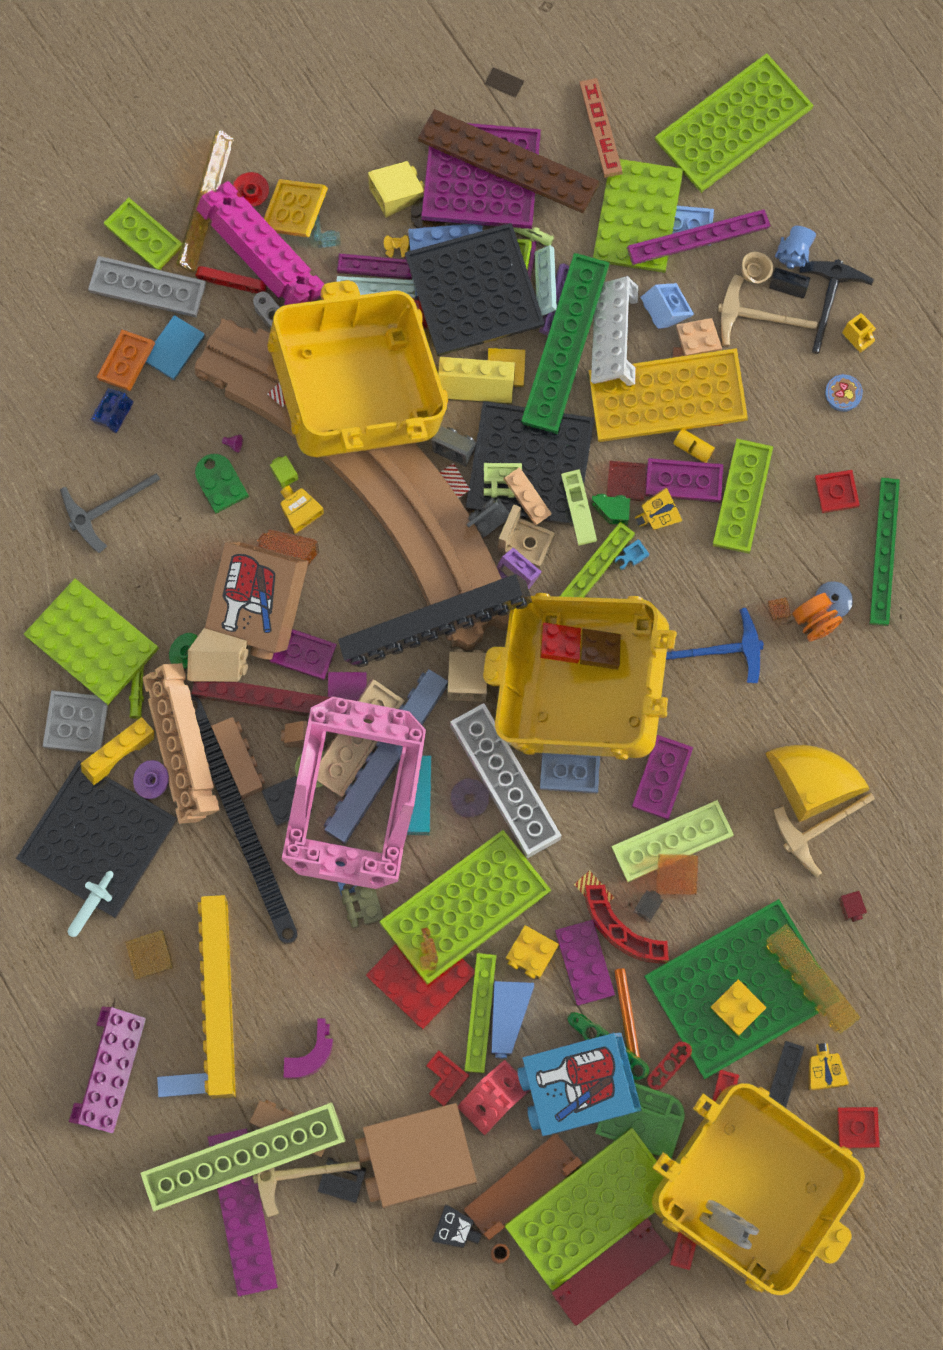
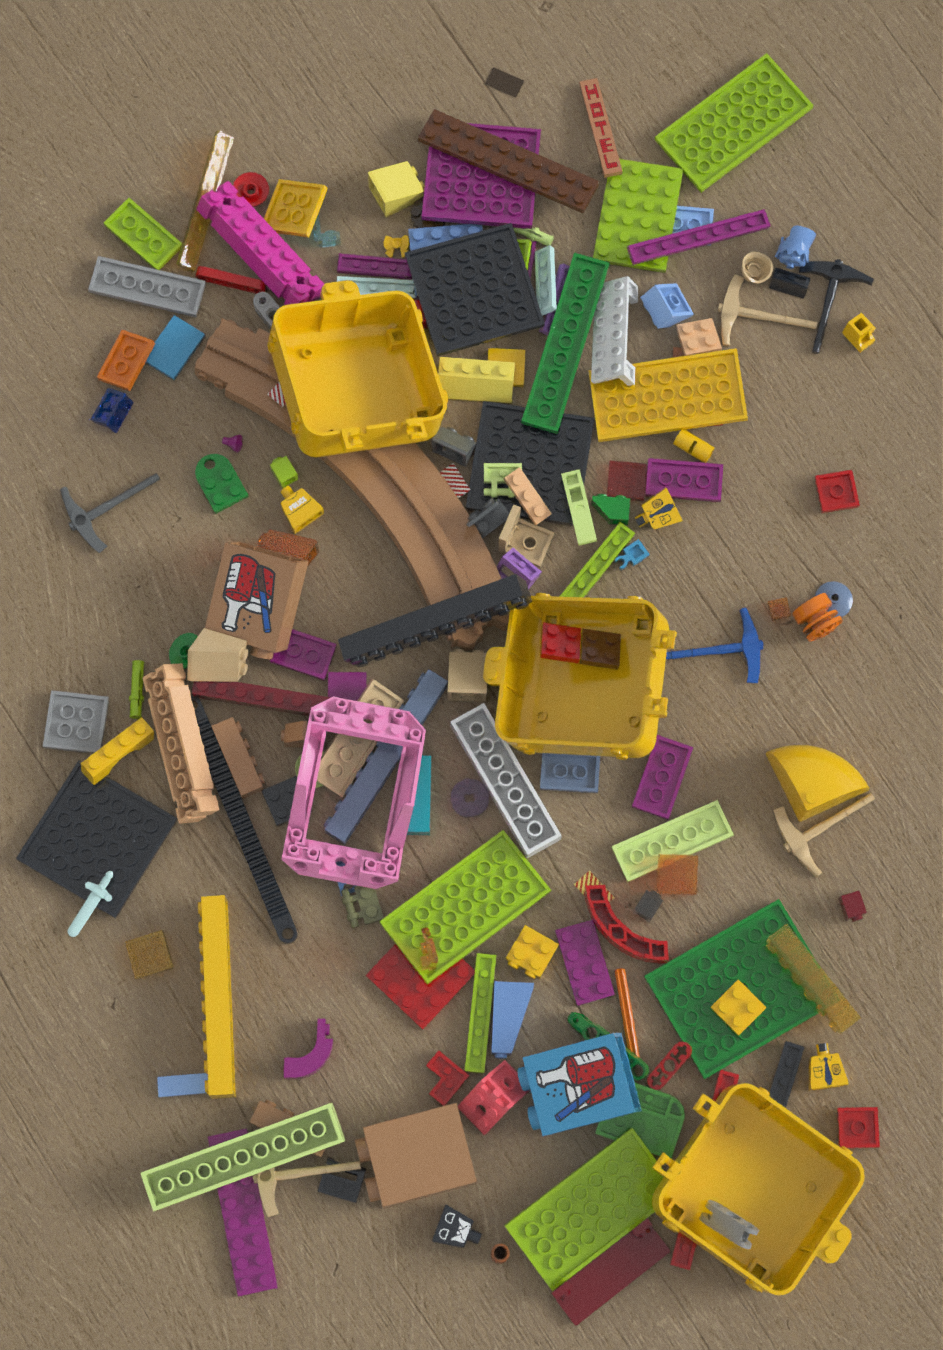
(91, 641): lime plate -> none
(110, 1070): bracket -> none
(144, 776): medium lavender dish -> none
(522, 1186): dark orange bracket -> none
(743, 496): lime plate -> none
(843, 392): tile -> none
(884, 552): green plate -> none

